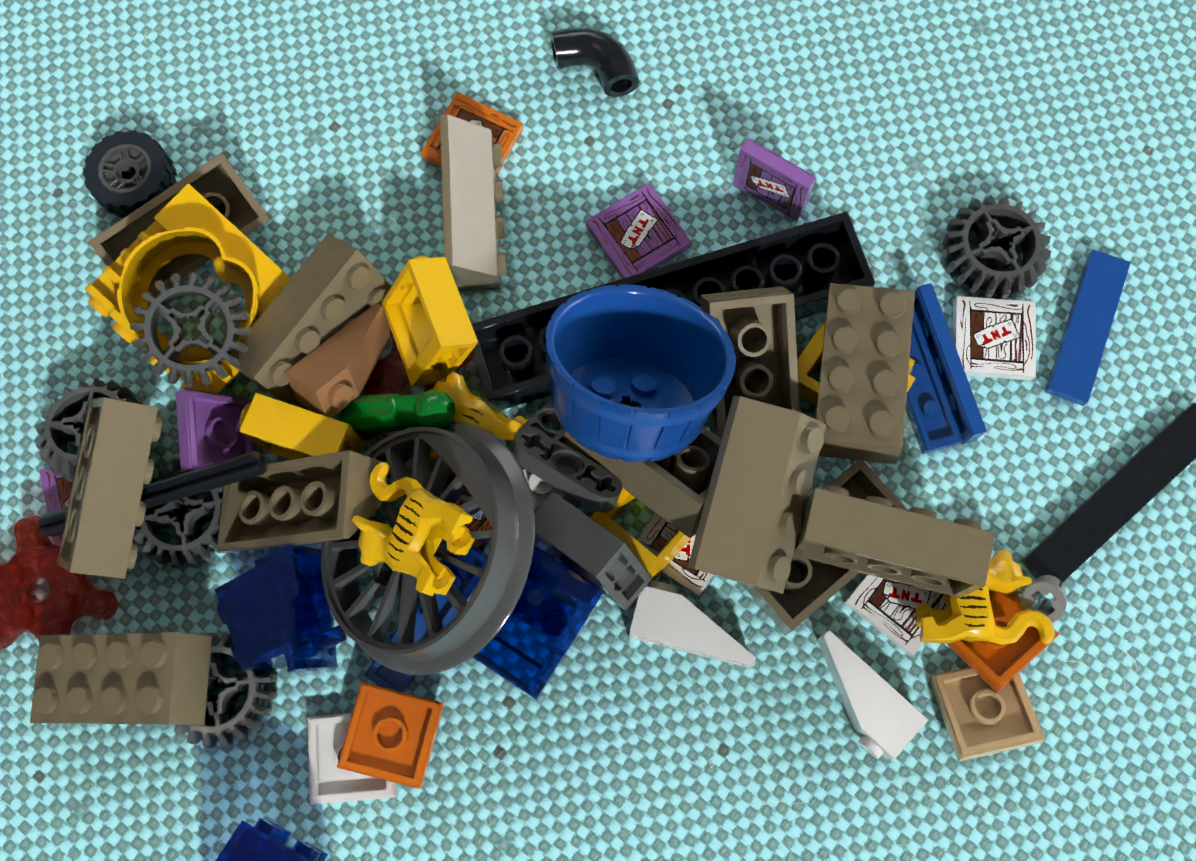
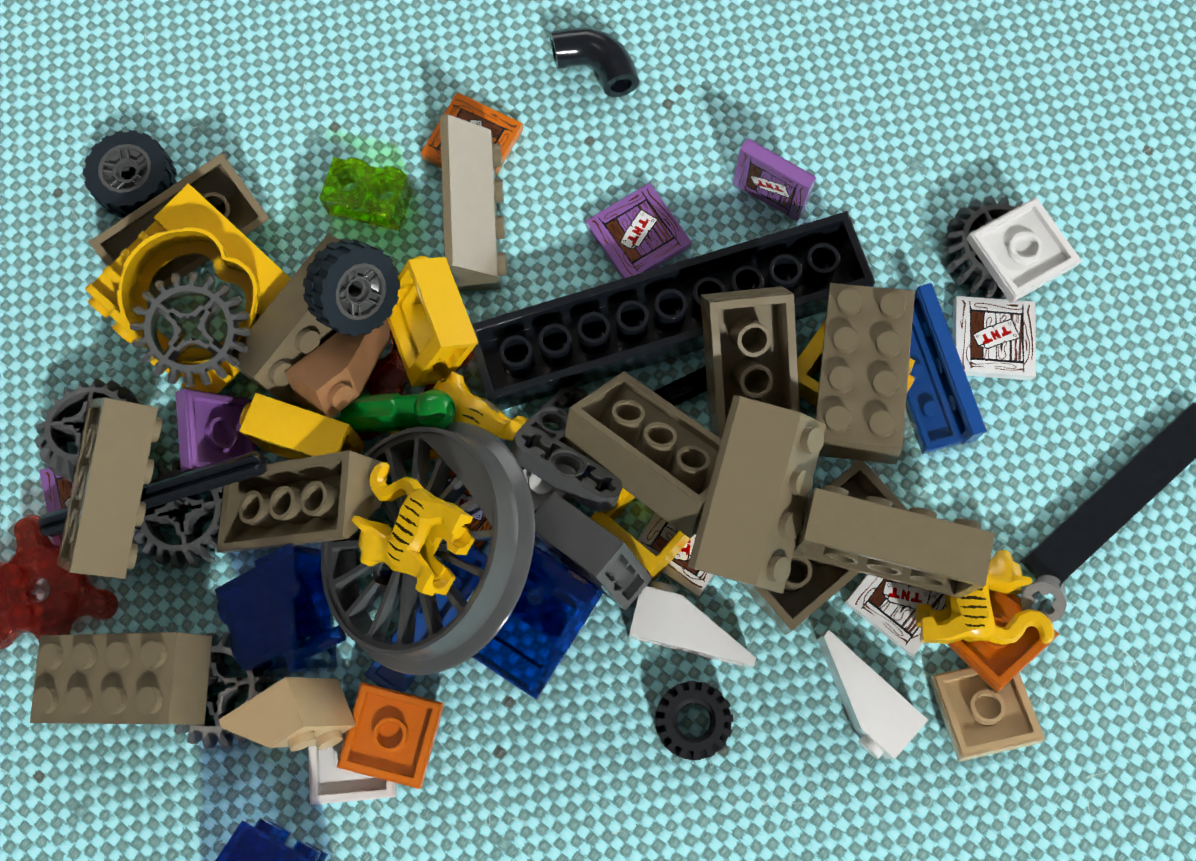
(294, 715): none -> tan slope
(363, 201): none -> clear neon green brick
(372, 293): none -> black wheel
(639, 349): blue piece -> none
(718, 711): none -> black tyre
(1023, 249): none -> white tile
(1087, 328): blue tile -> none

